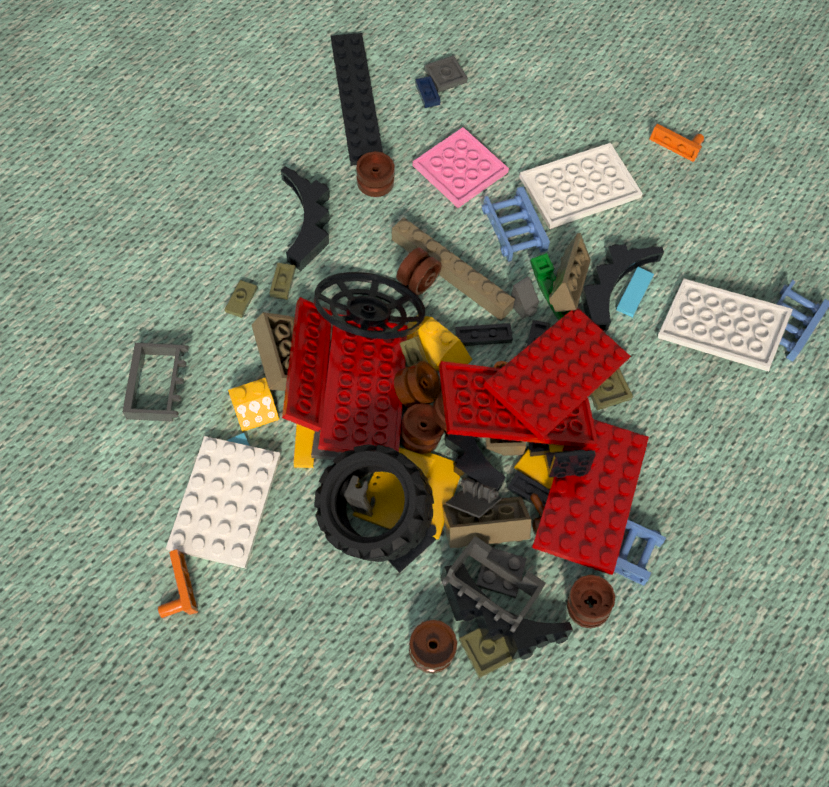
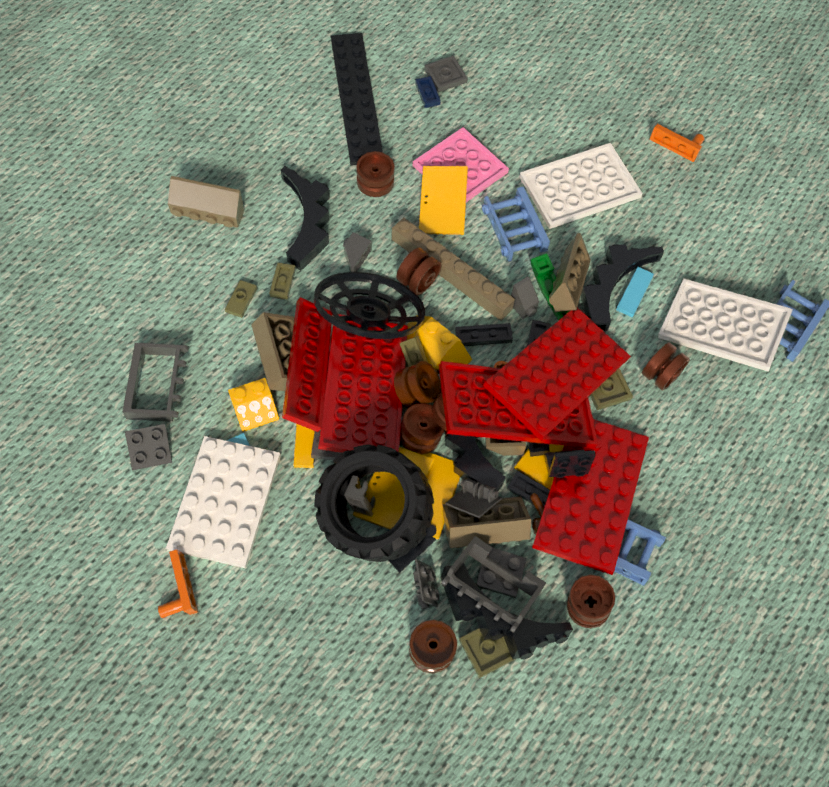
(148, 447): none -> dark grey hinge
(205, 202): none -> slope
(356, 251): none -> dark grey slope
(424, 578): none -> dark grey hinge
(446, 201): none -> yellow container
(665, 366): none -> copper wheel

